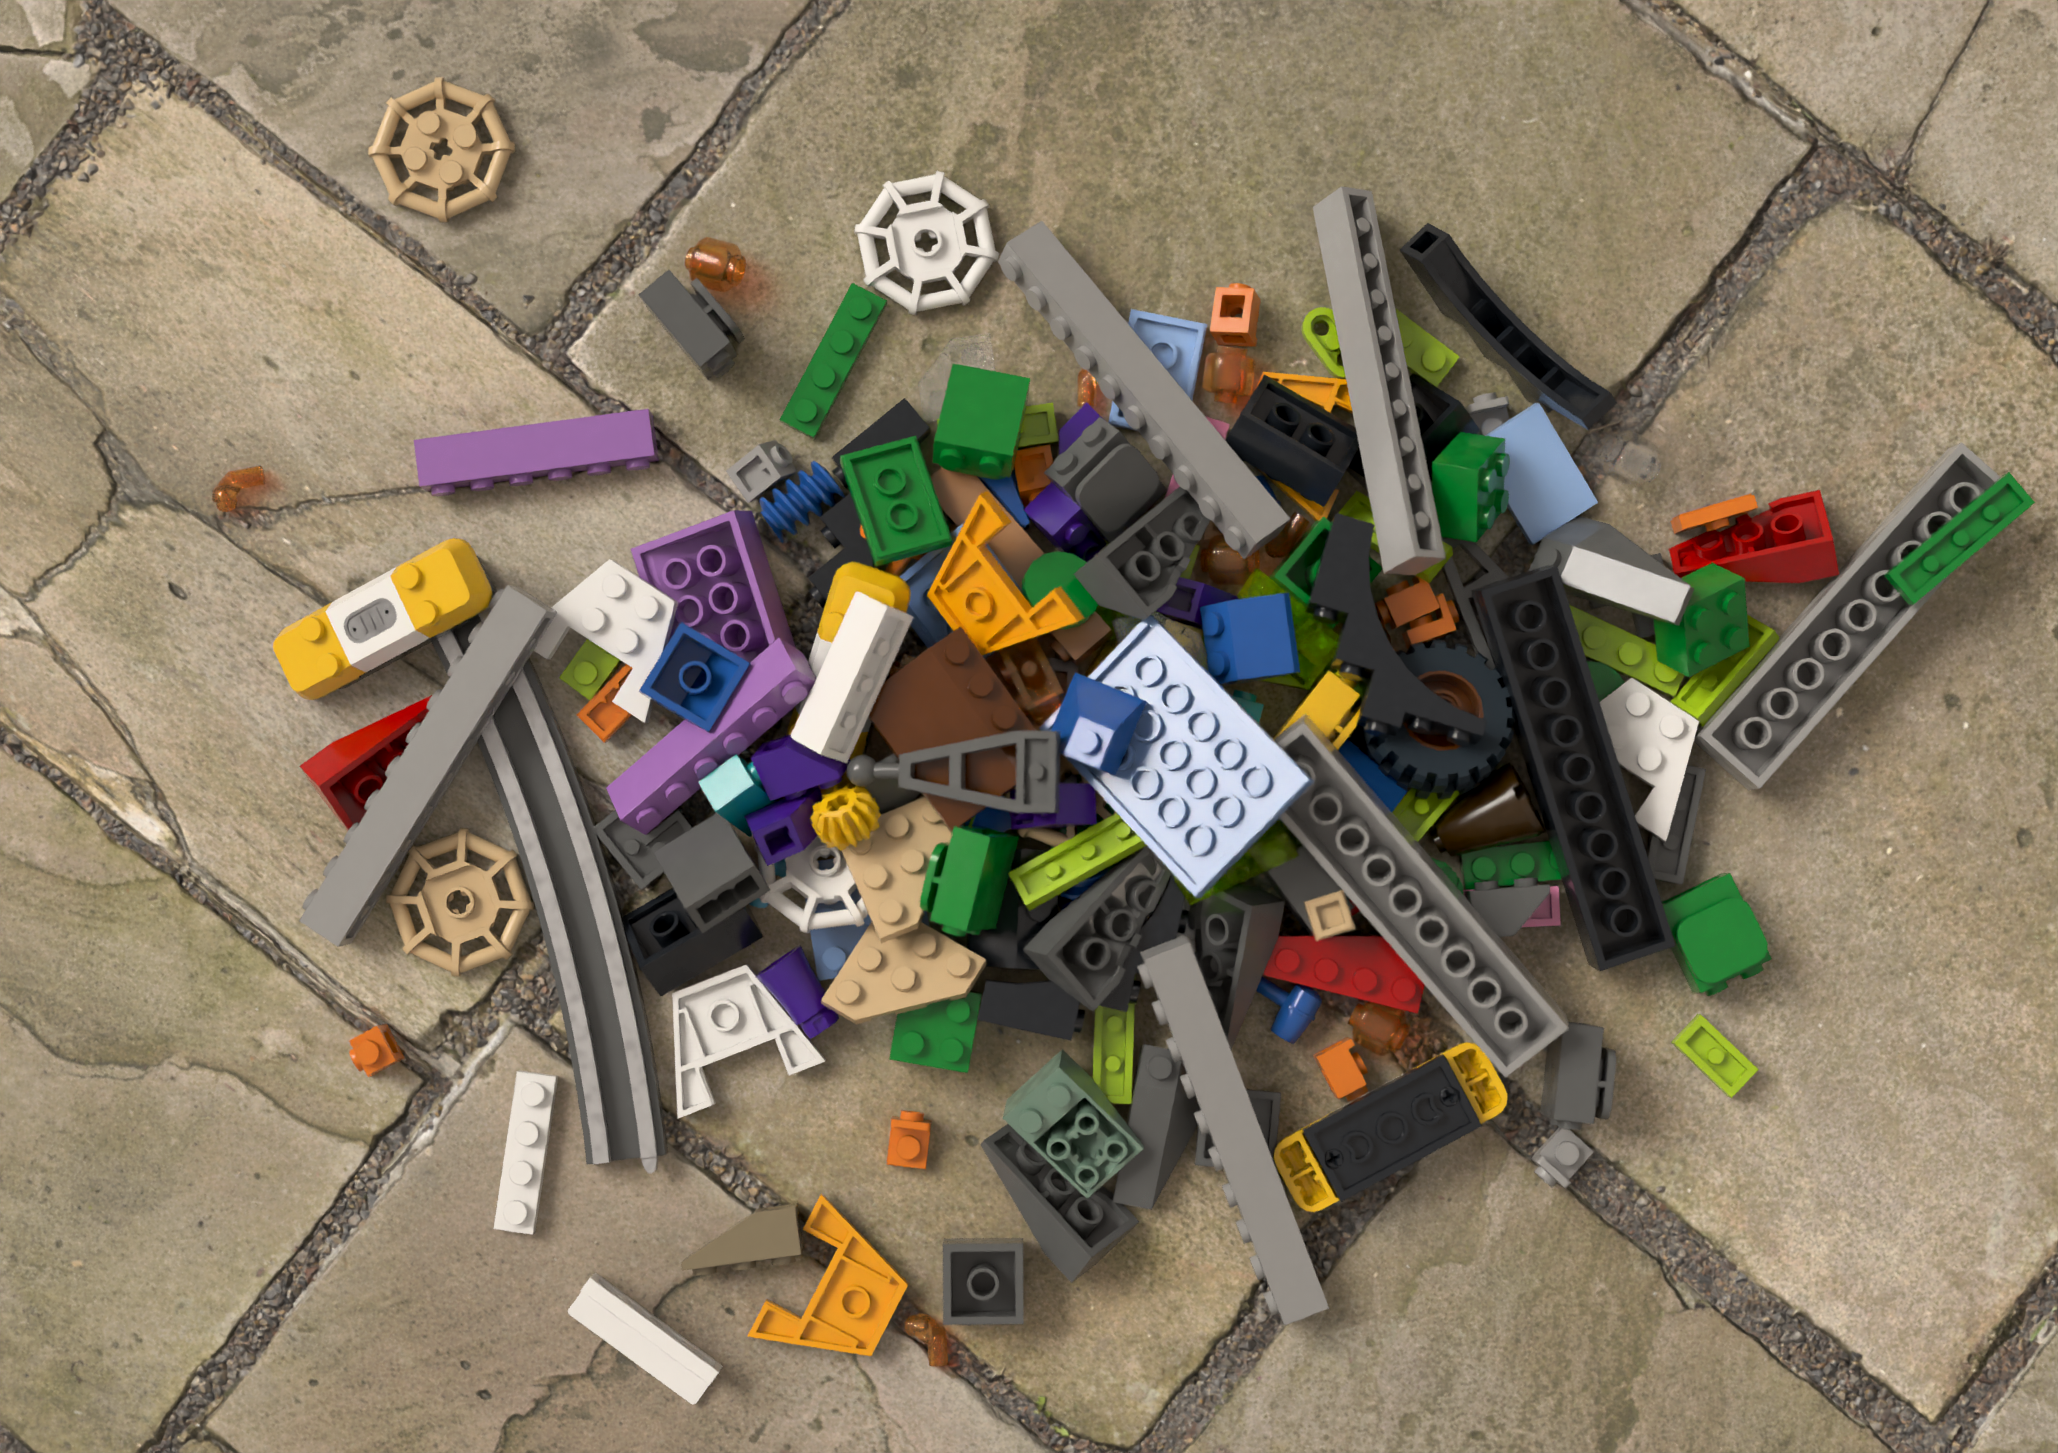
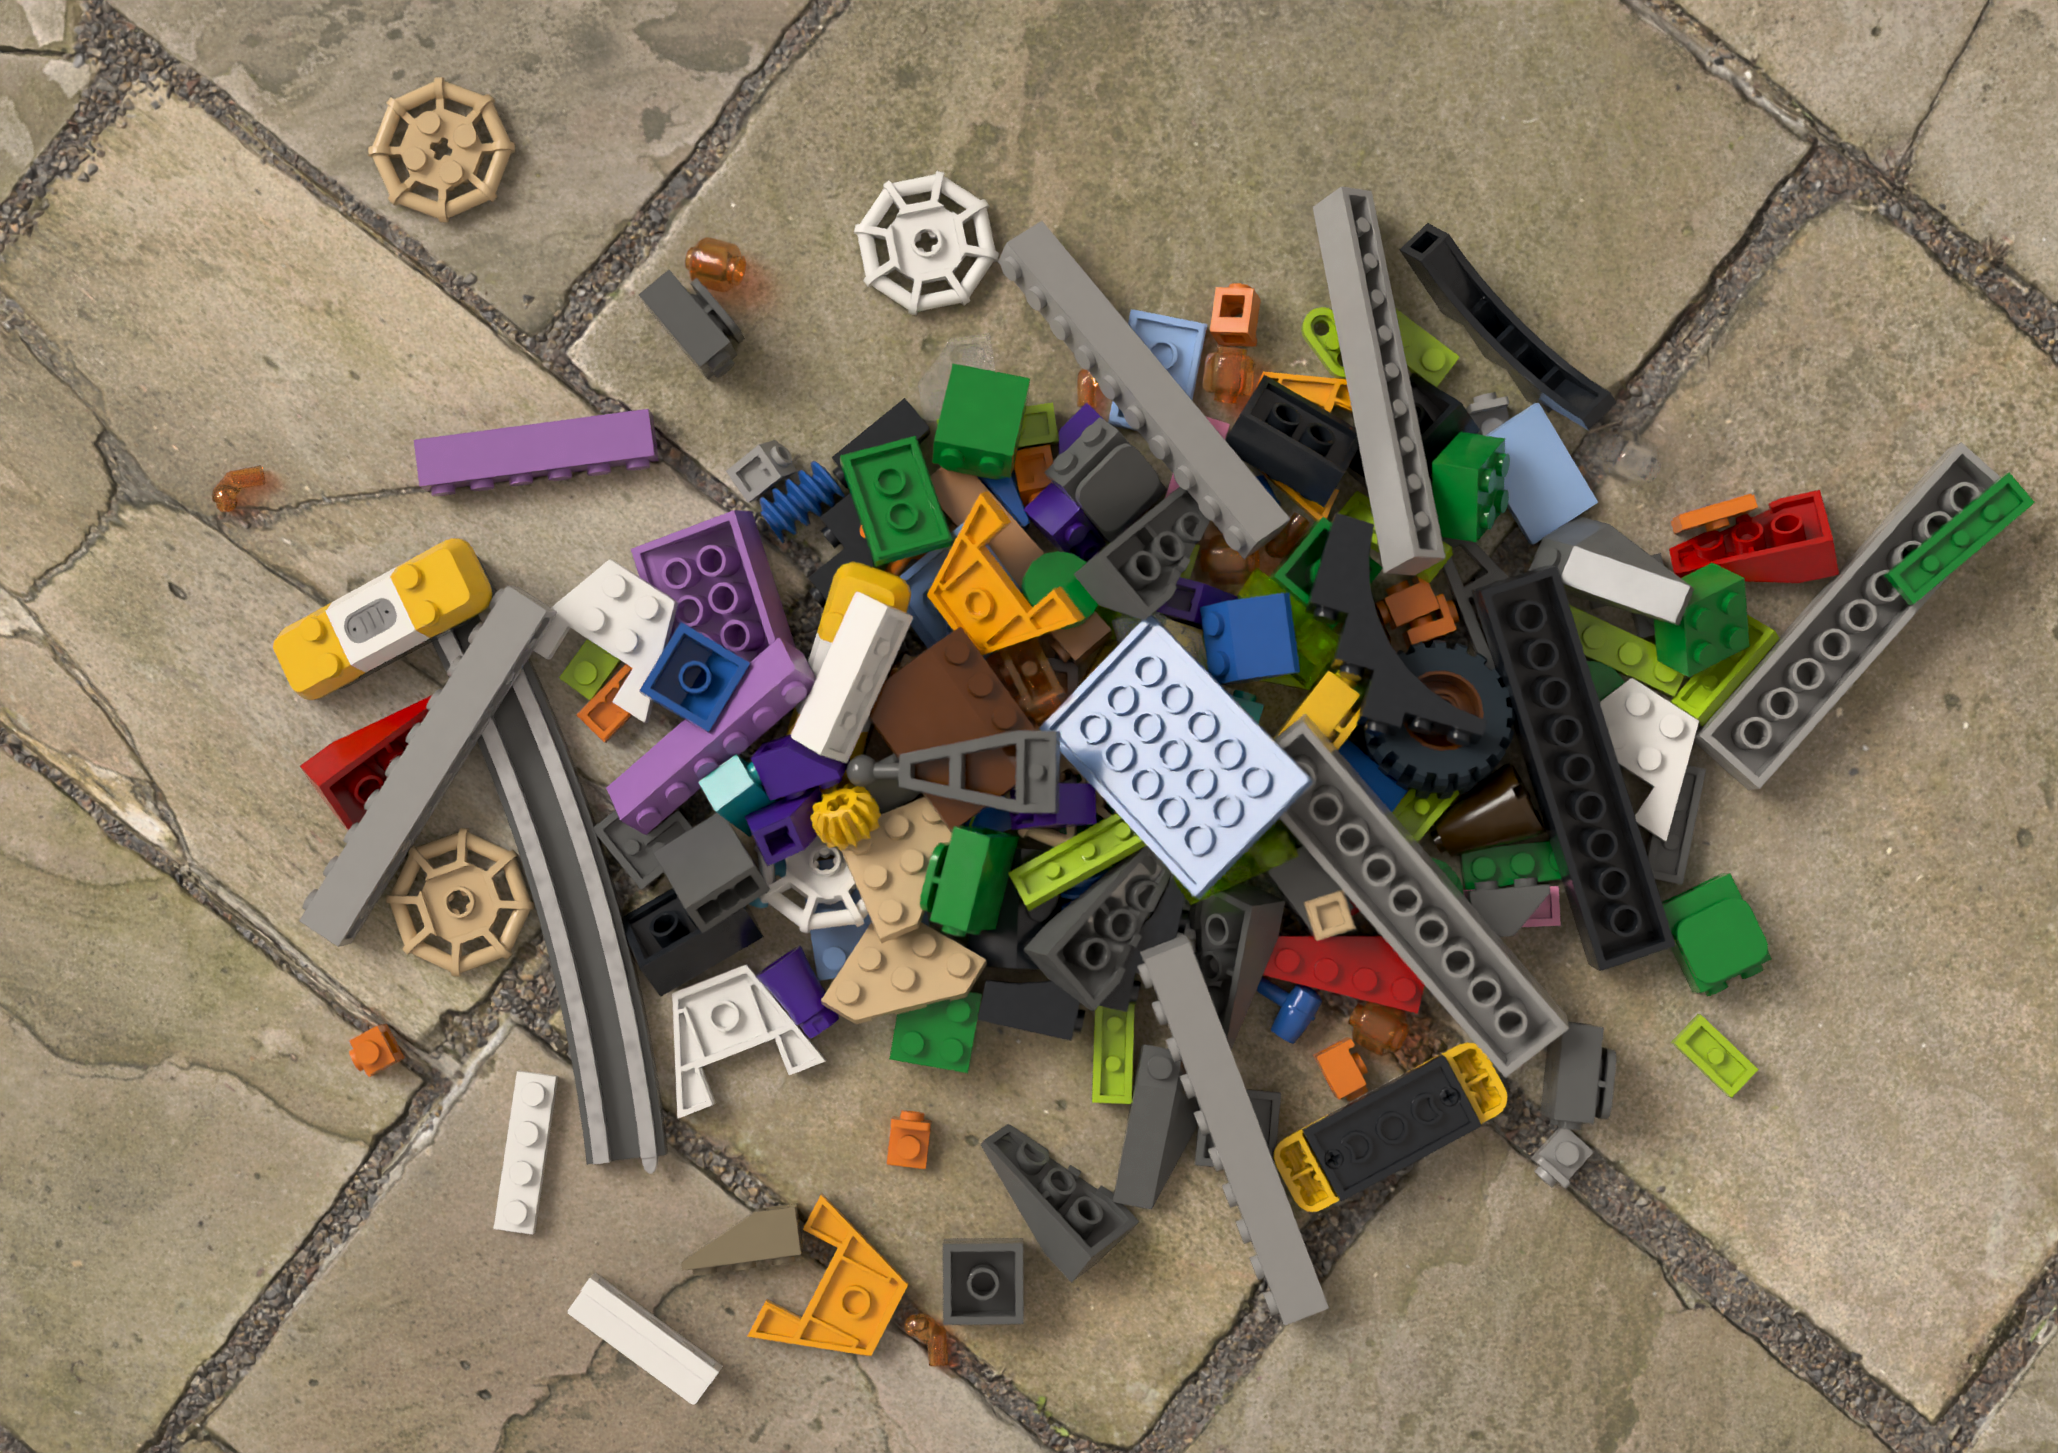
(833, 361): green plate -> none
(1072, 1124): sand green slope -> none
(1097, 723): blue slope -> none

